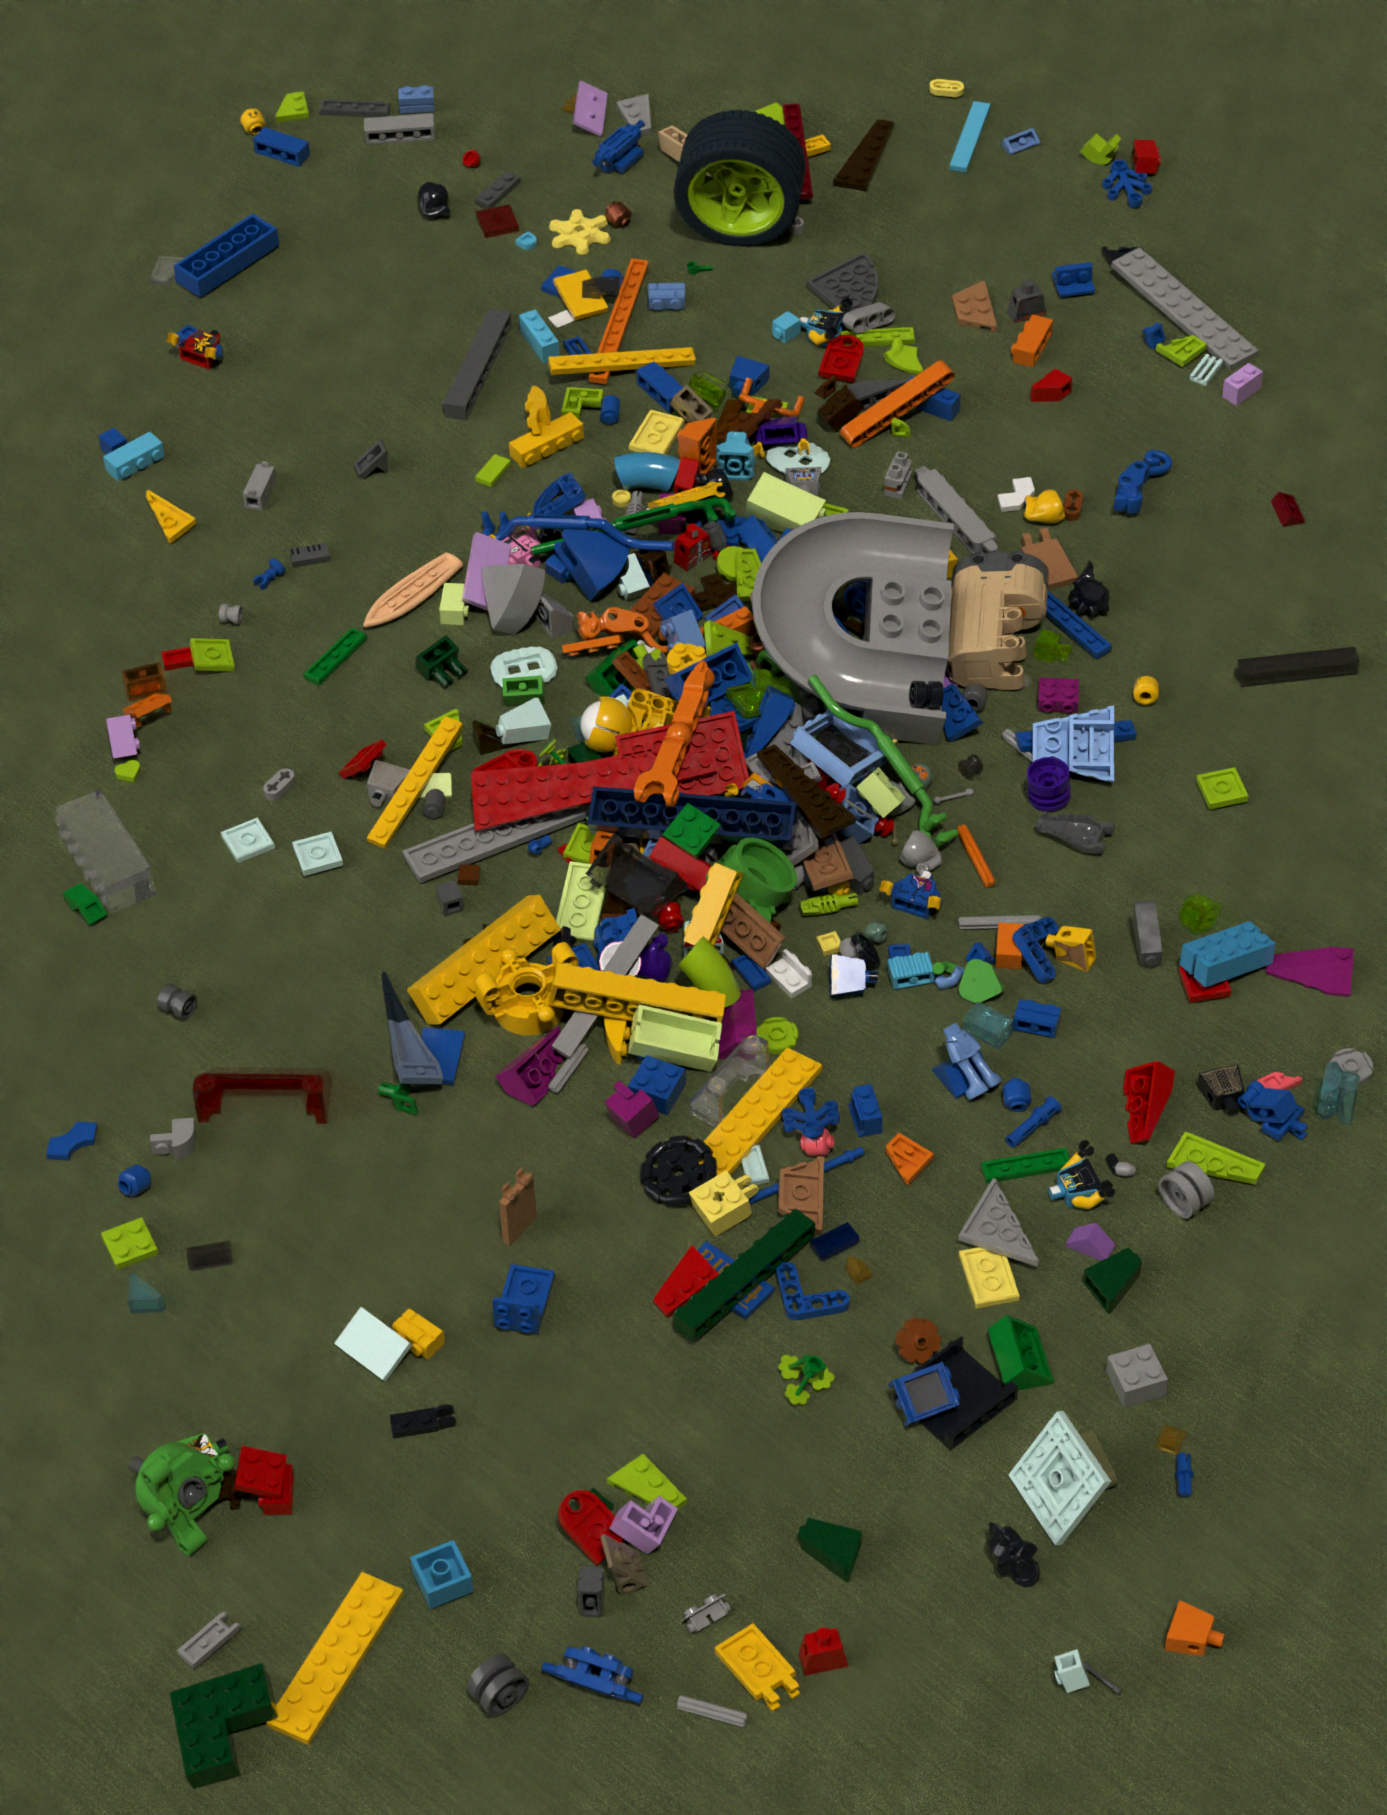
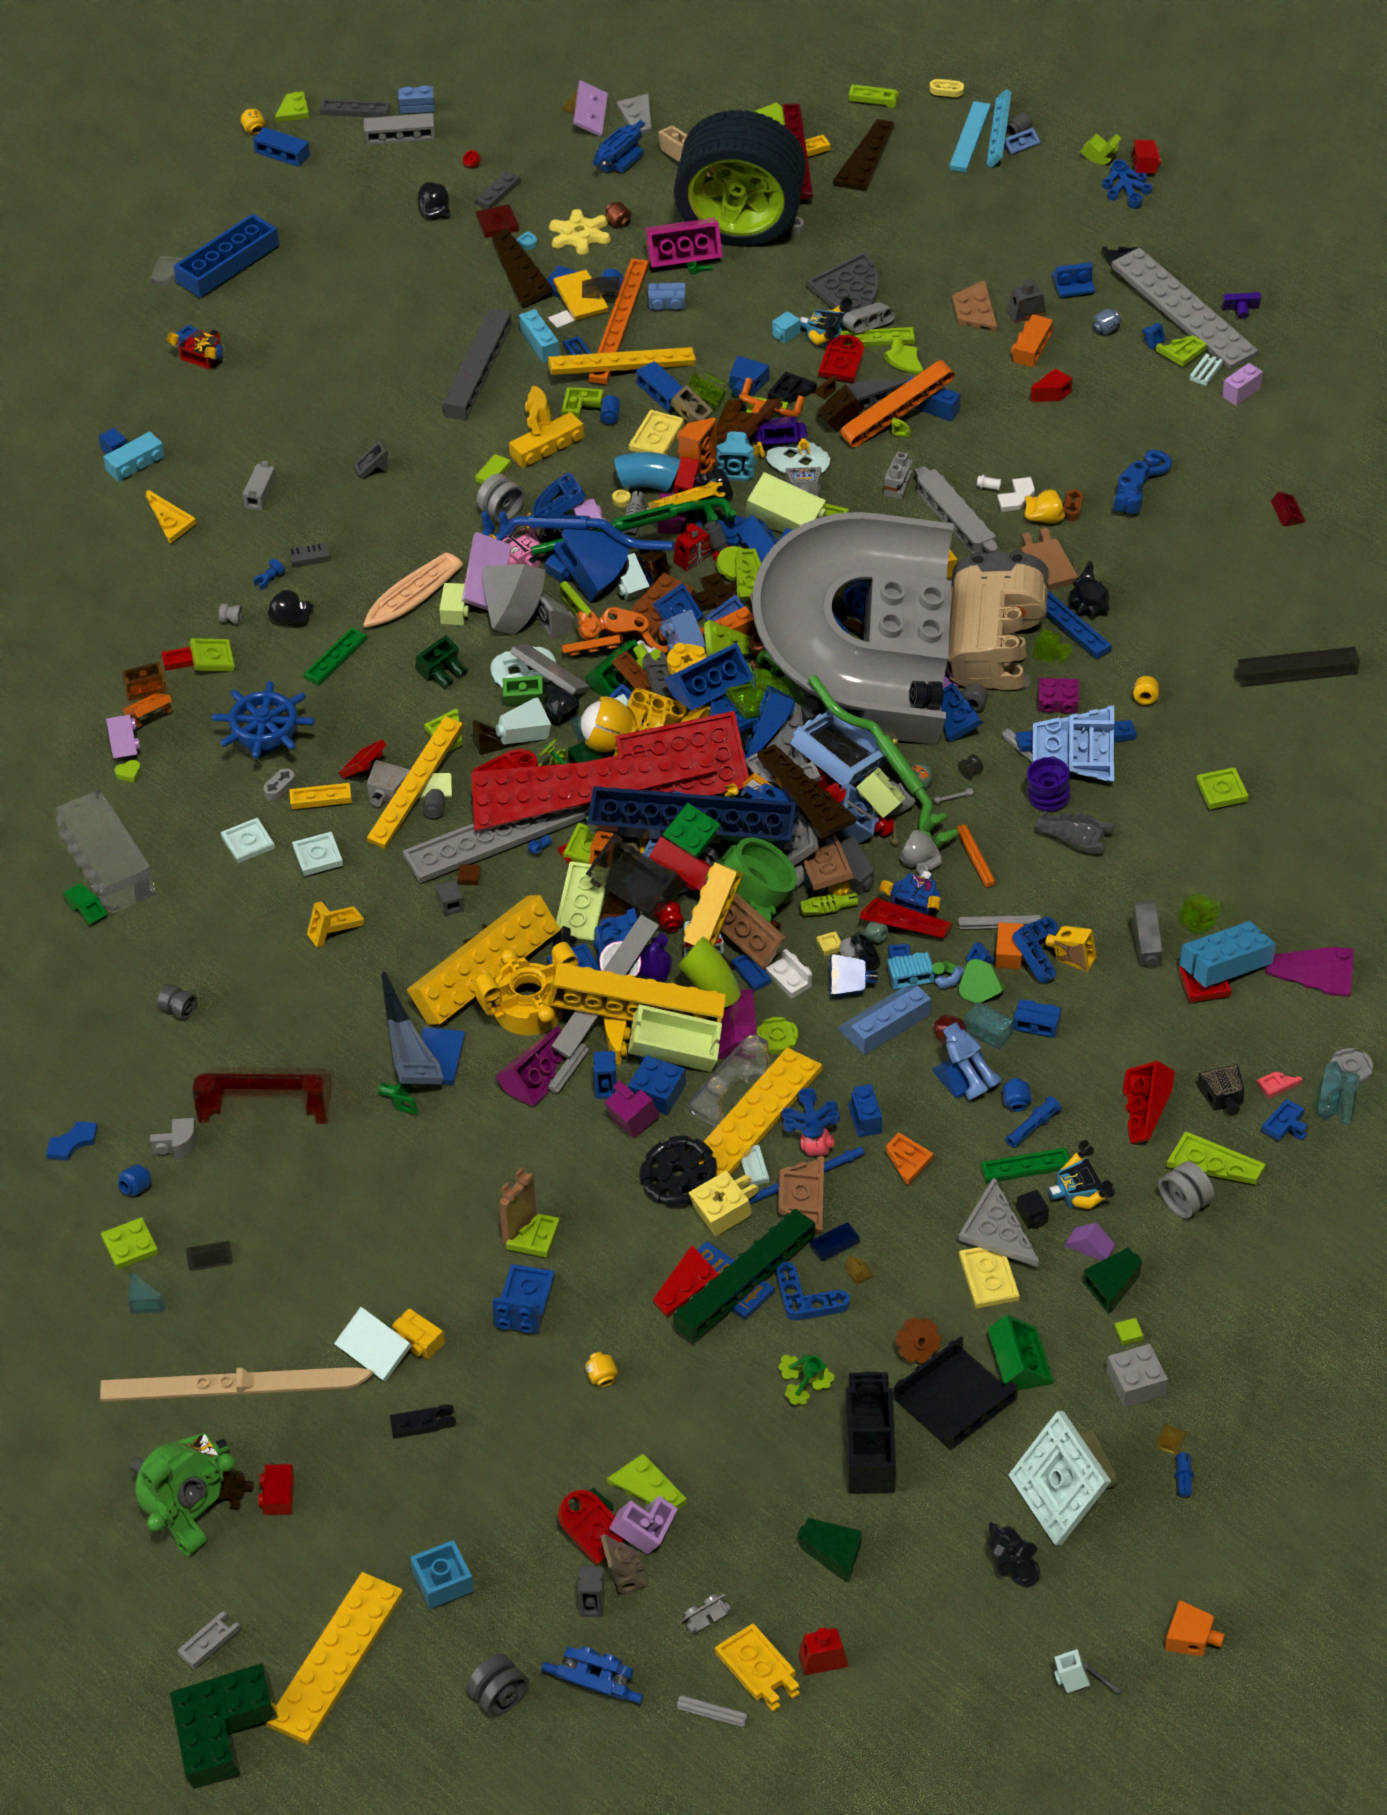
(233, 1383): none -> tan piece
(260, 1472): red plate -> none
(265, 728): none -> blue piece
(288, 610): none -> black piece
(320, 796): none -> yellow plate
(327, 921): none -> yellow bracket
(500, 495): none -> light grey wheel
(523, 273): none -> dark brown wing
(536, 1236): none -> lime wing
(549, 669): none -> light grey tile
(560, 704): none -> black piece
(575, 603): none -> lime tile
(601, 1369): none -> yellow head
(604, 1074): none -> blue brick
(663, 775): orange piece -> none
(683, 242): none -> dark pink brick
(791, 386): none -> black wing
(870, 1433): none -> black piece
(873, 95): none -> lime plate
(887, 1018): none -> medium blue slope
(902, 917): none -> red wing
(925, 1393): window -> none
(943, 1022): none -> clear red head
(988, 483): none -> white pin
(999, 128): none -> medium azure tile
(1019, 124): none -> dark grey brick
(1032, 1209): none -> black brick
(1107, 321): none -> sand blue head
(1120, 1168): light grey arm -> none
(1128, 1331): none -> lime tile
(1241, 302): none -> dark purple tile
(1268, 1103): blue hinge -> none

